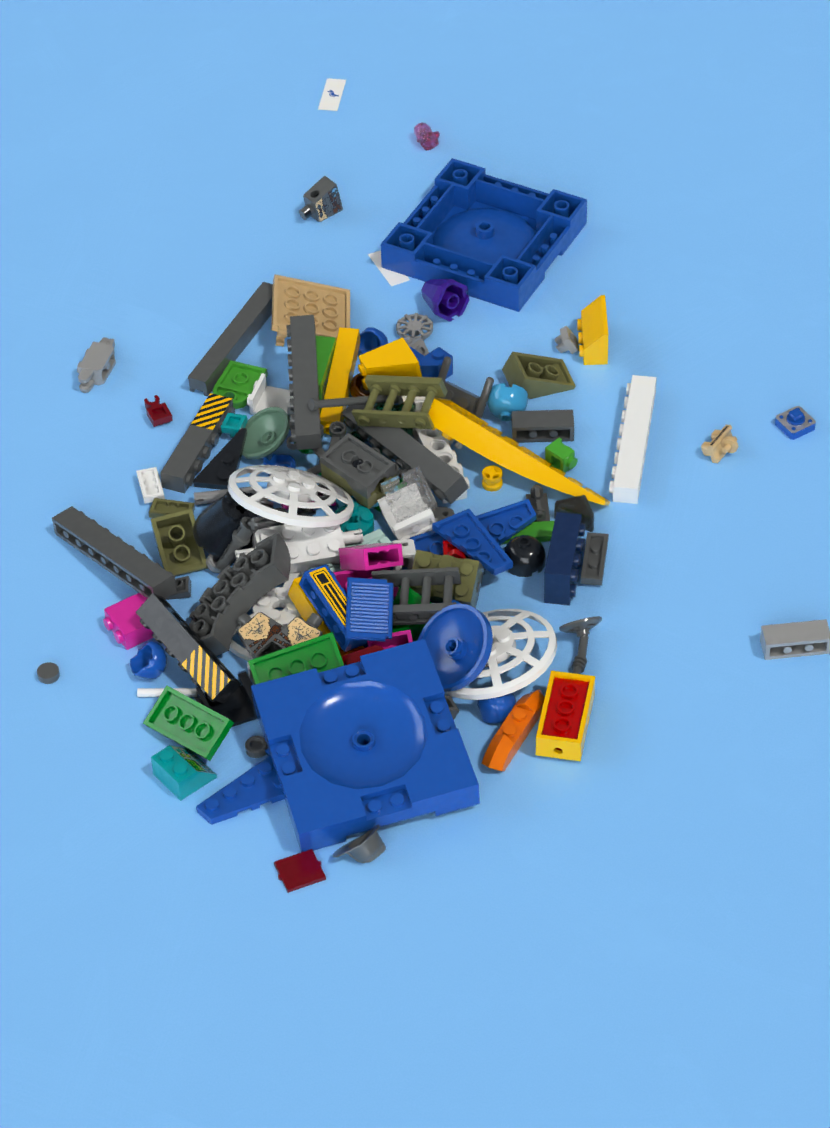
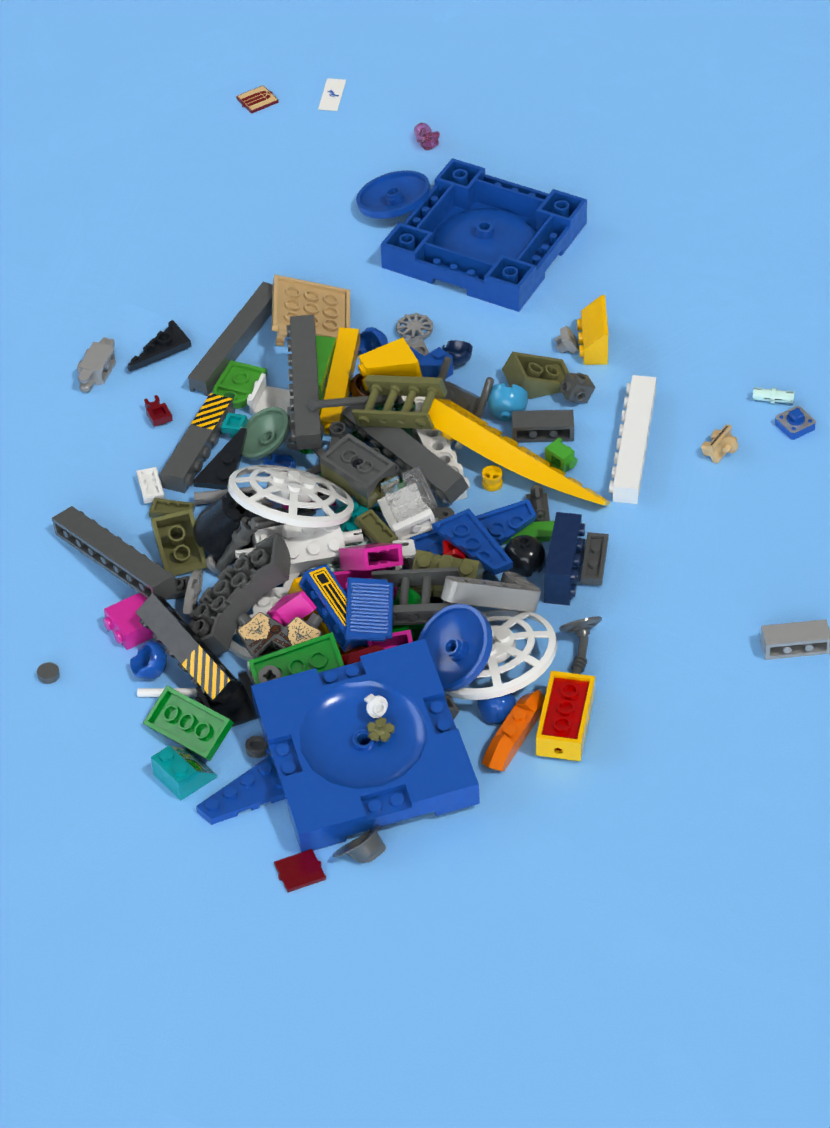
(162, 346): none -> black wing
(192, 592): none -> light grey tile
(257, 99): none -> piece
(269, 670): none -> dark grey wheel
(291, 606): none -> dark pink slope
(321, 200): dark grey torso -> none
(374, 528): none -> olive plate
(376, 705): none -> white plate
(380, 730): none -> olive plant
(392, 277): white sticker -> none
(393, 194): none -> blue dish
(445, 297): dark purple cone -> none
(459, 350): none -> dark blue hair
(511, 593): none -> light grey beam
(577, 387): none -> dark grey brick
(577, 505): clear smoke slope -> none
(773, 395): none -> light aqua pin

